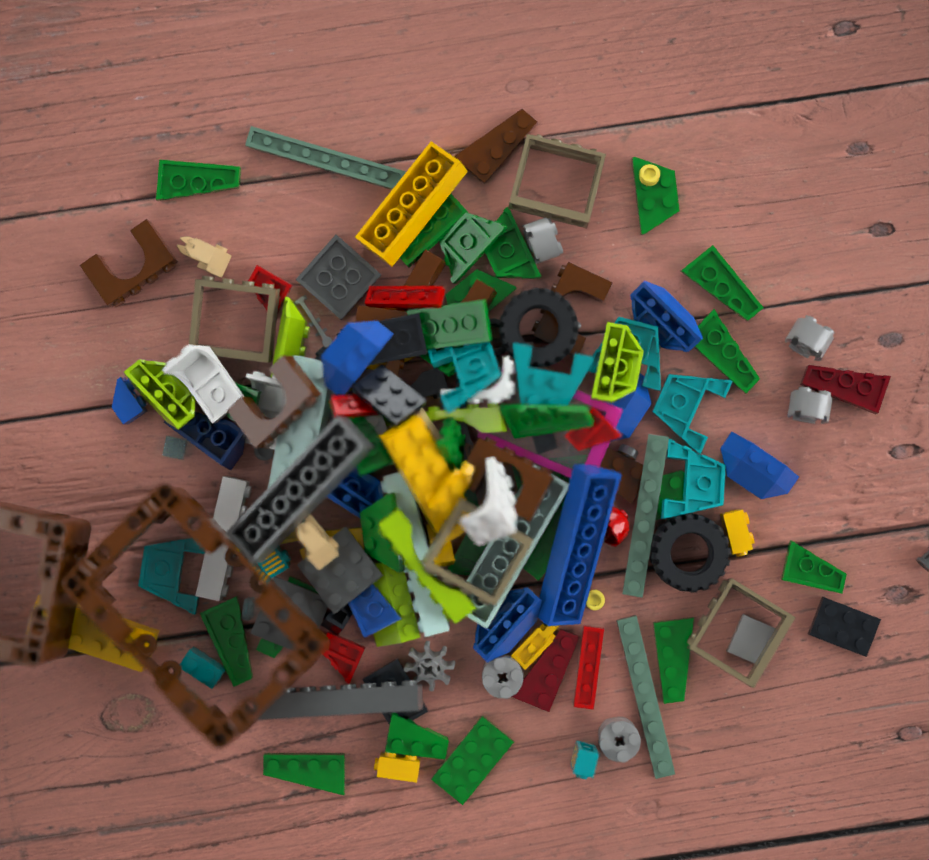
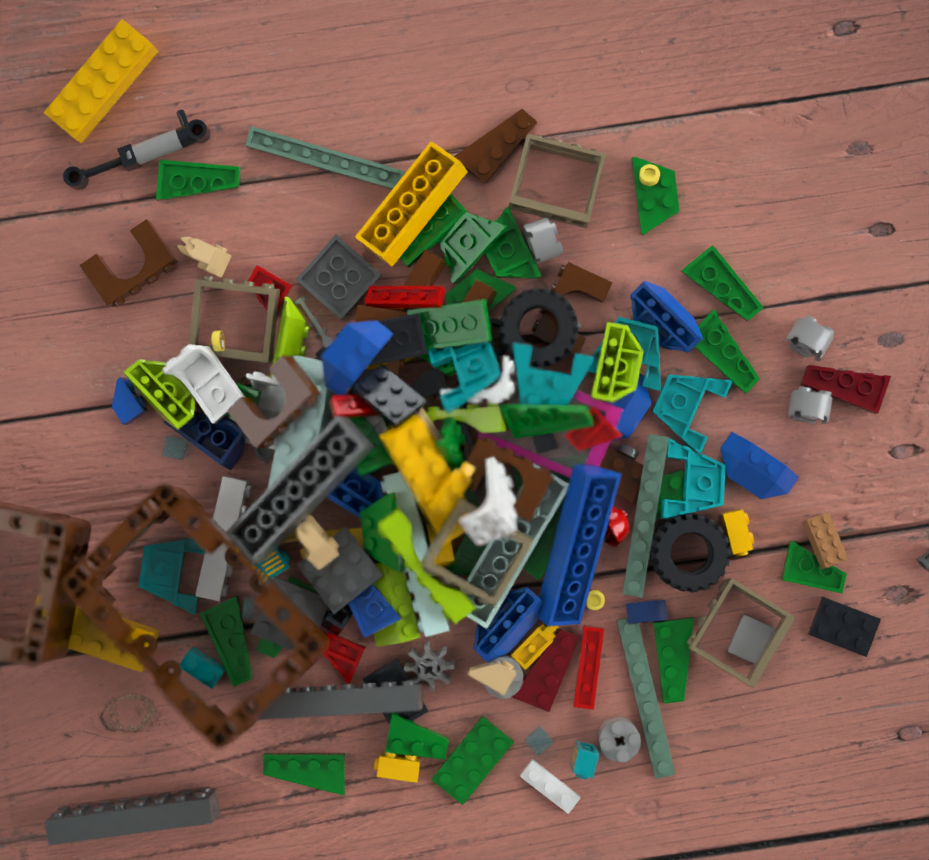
(101, 81): none -> yellow brick
(132, 816): none -> dark grey brick
(133, 156): none -> black piece
(218, 341): none -> light yellow tile
(494, 674): none -> tan slope
(539, 740): none -> clear light blue tile
(550, 786): none -> white plate
(646, 611): none -> dark blue slope
(825, 540): none -> medium nougat piece

